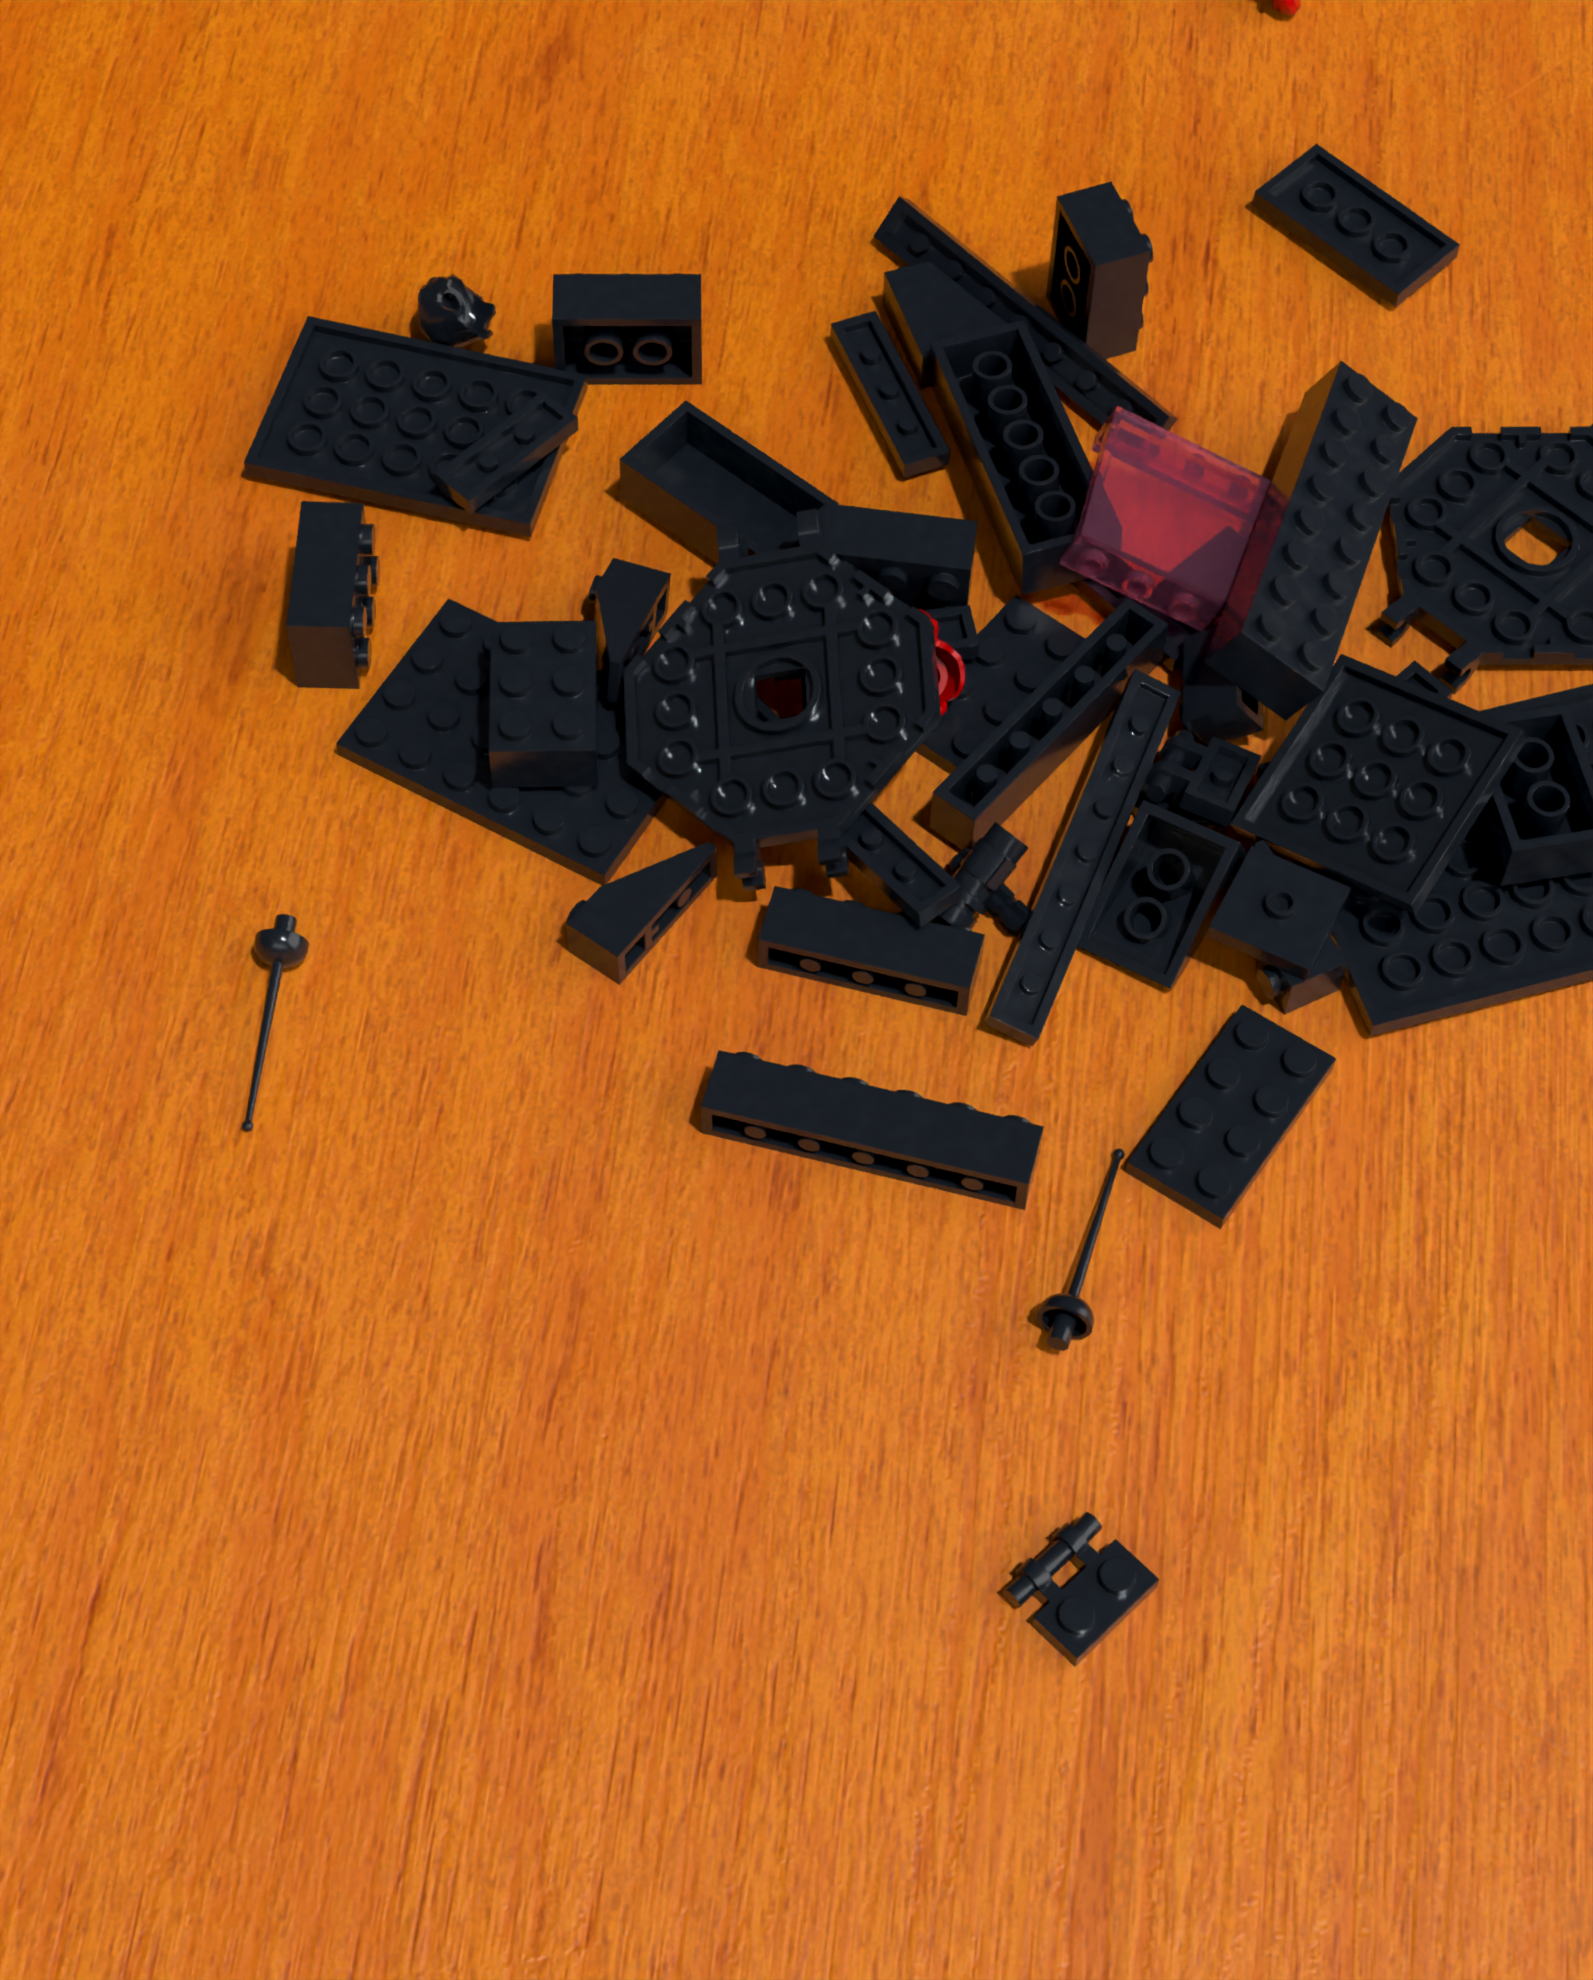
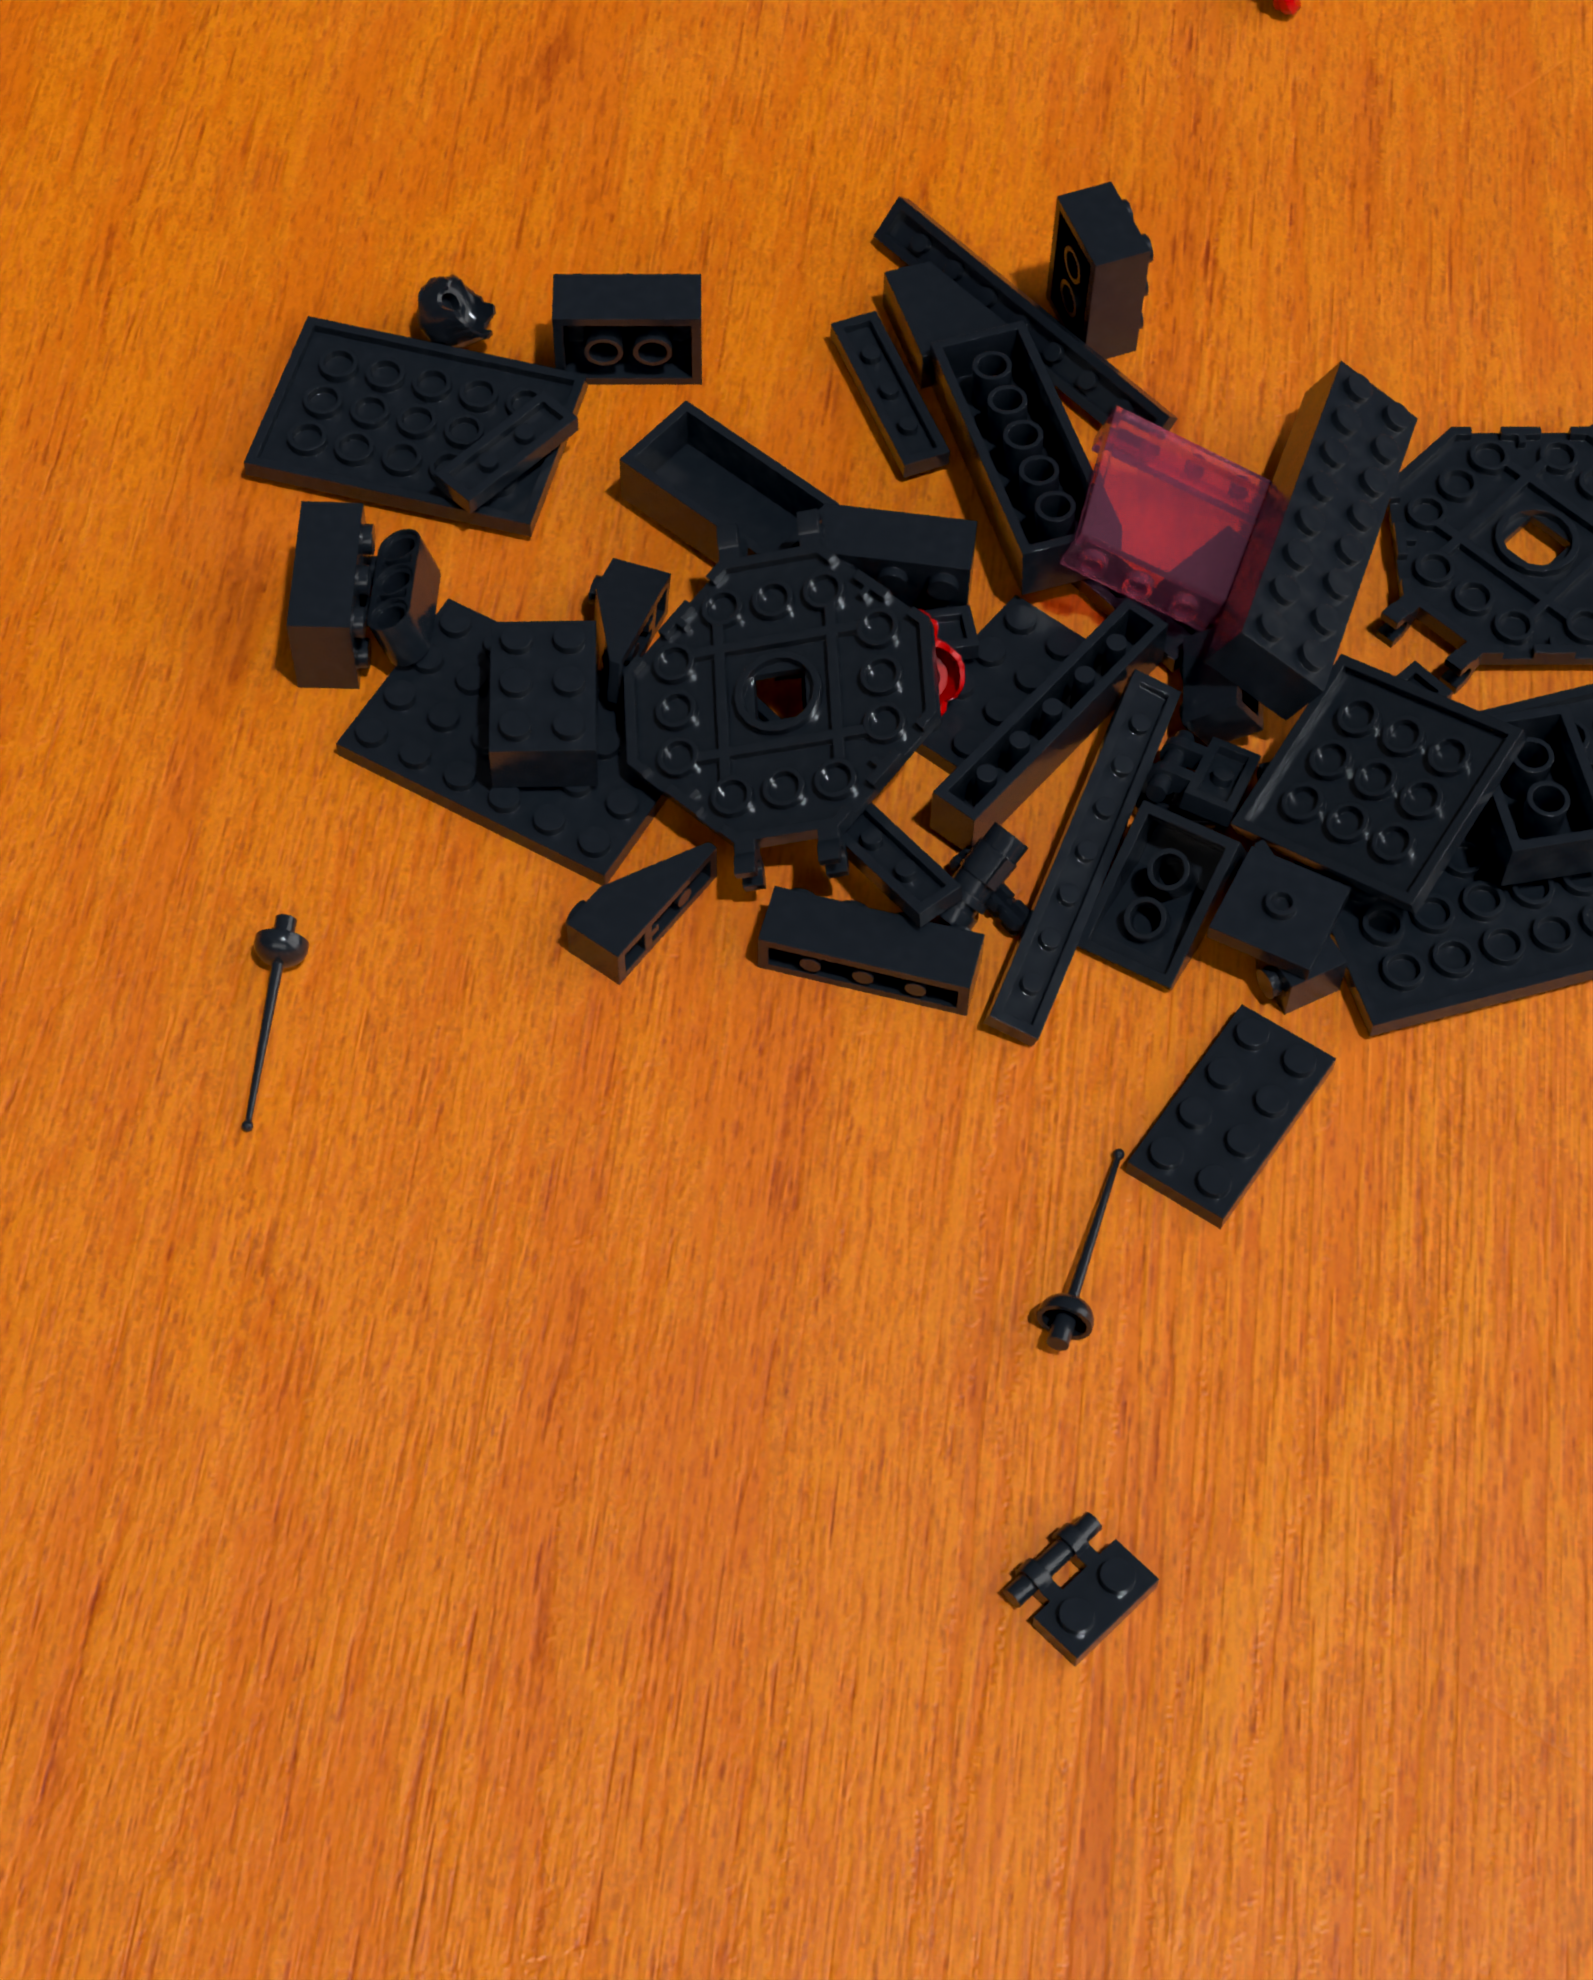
(404, 597): none -> black beam
(871, 1128): black brick -> none
(1356, 225): black plate -> none

